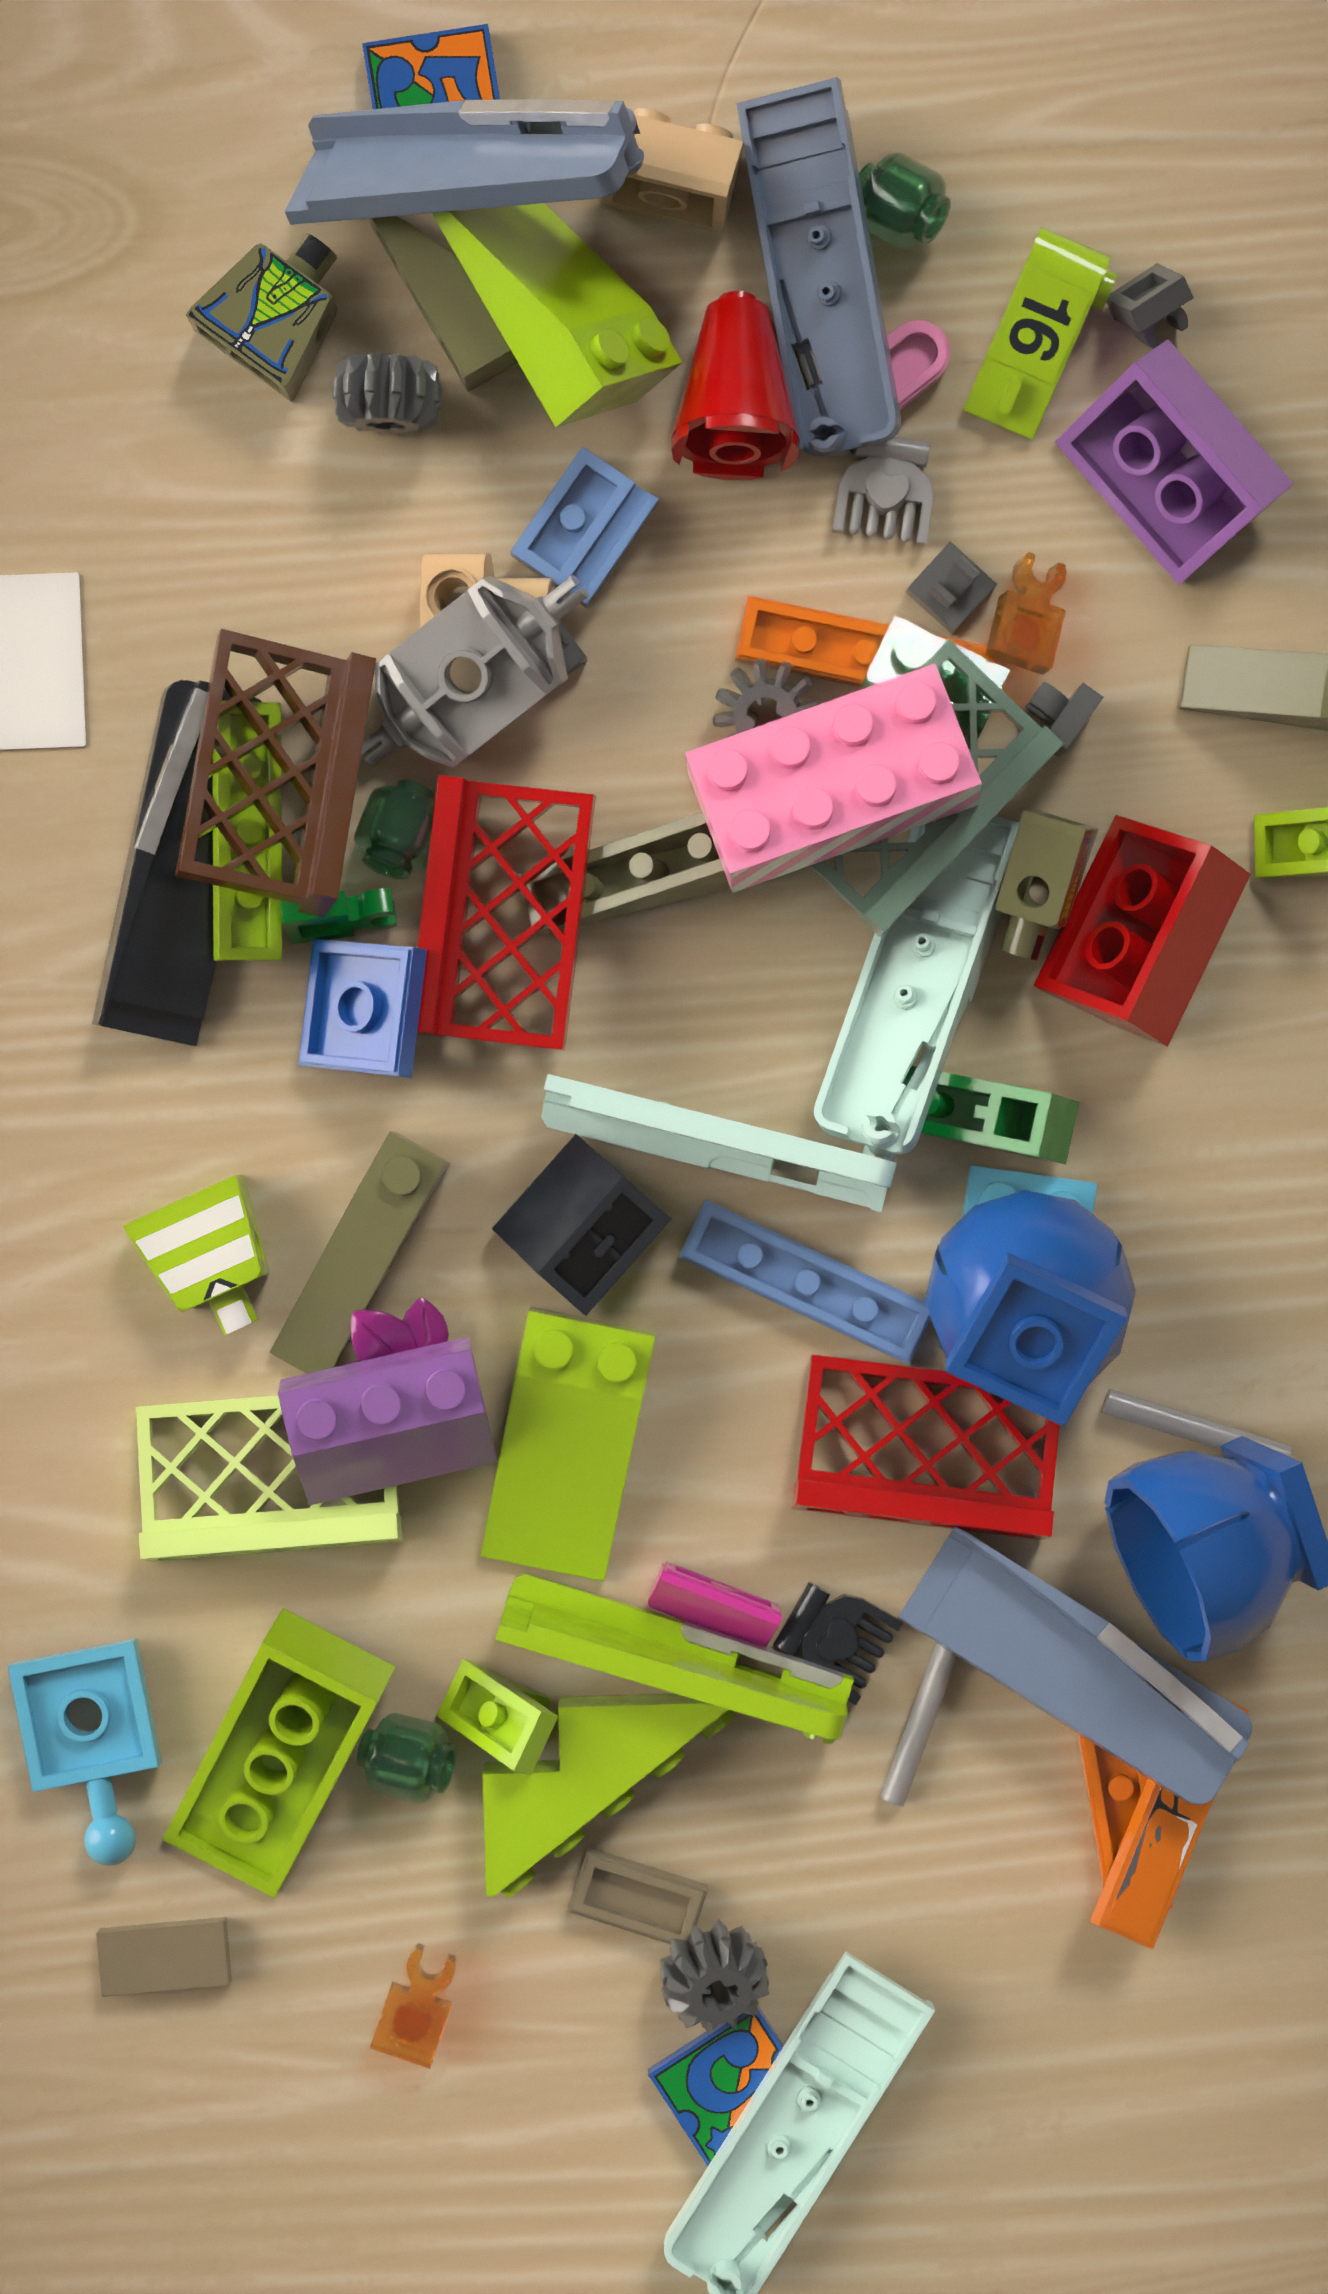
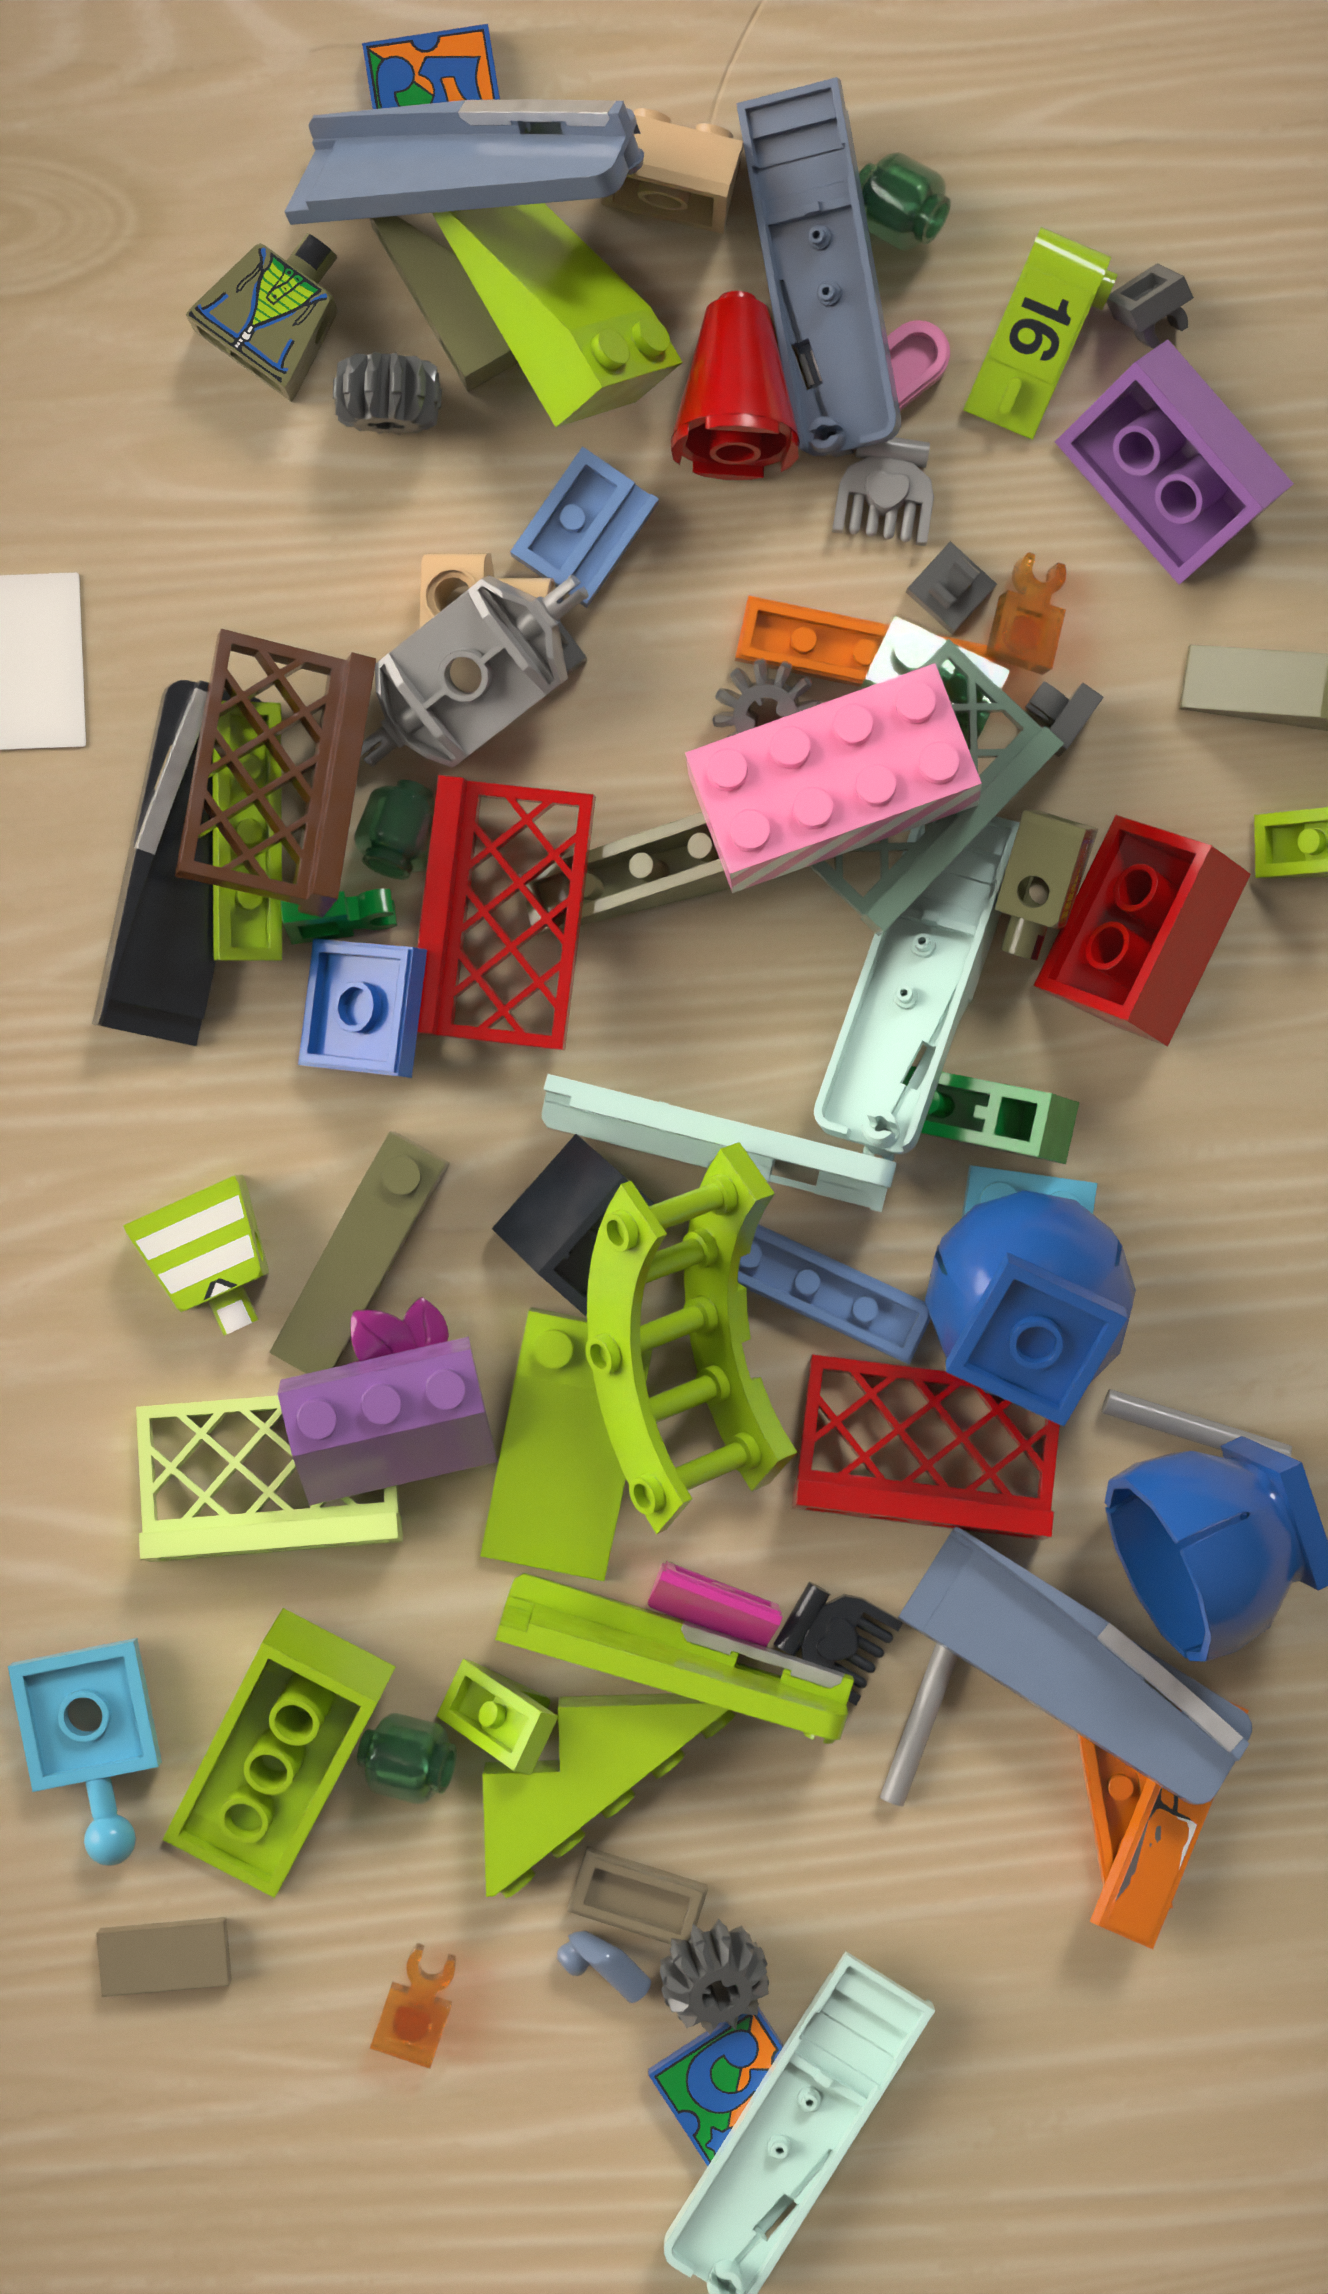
(608, 1960): none -> sand blue arm
(715, 1317): none -> lime fence

